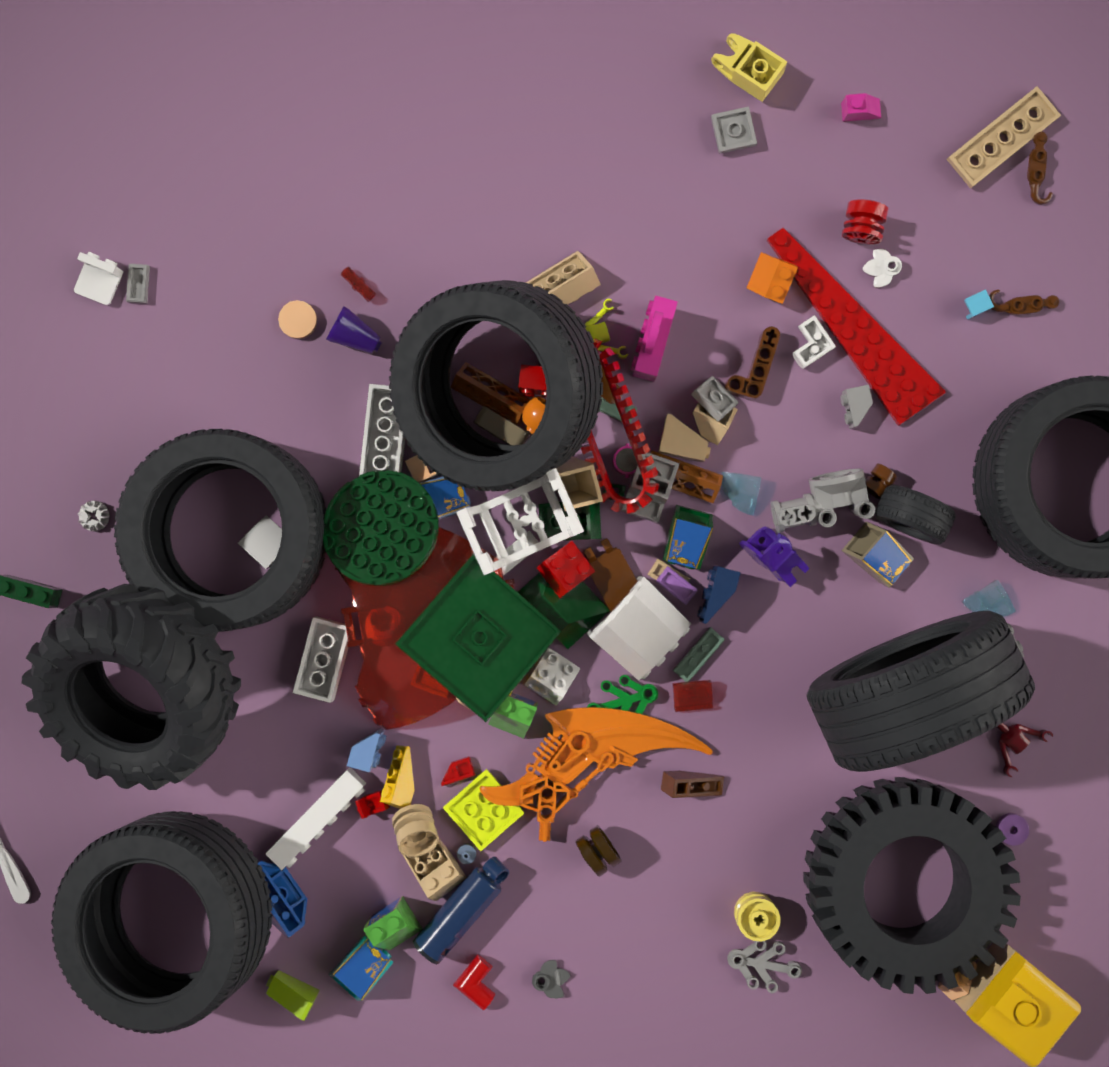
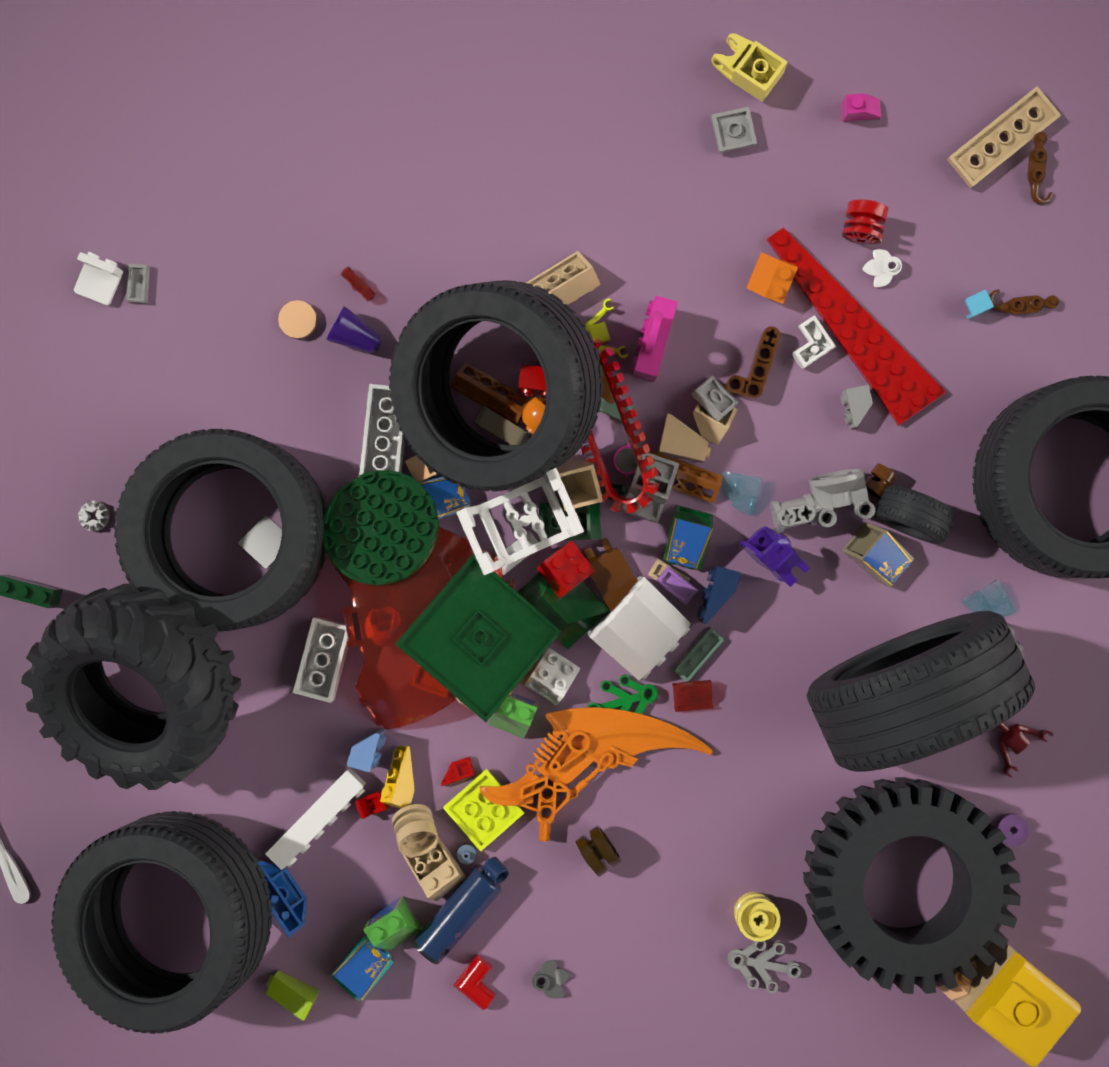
(691, 784): reddish brown slope -> none

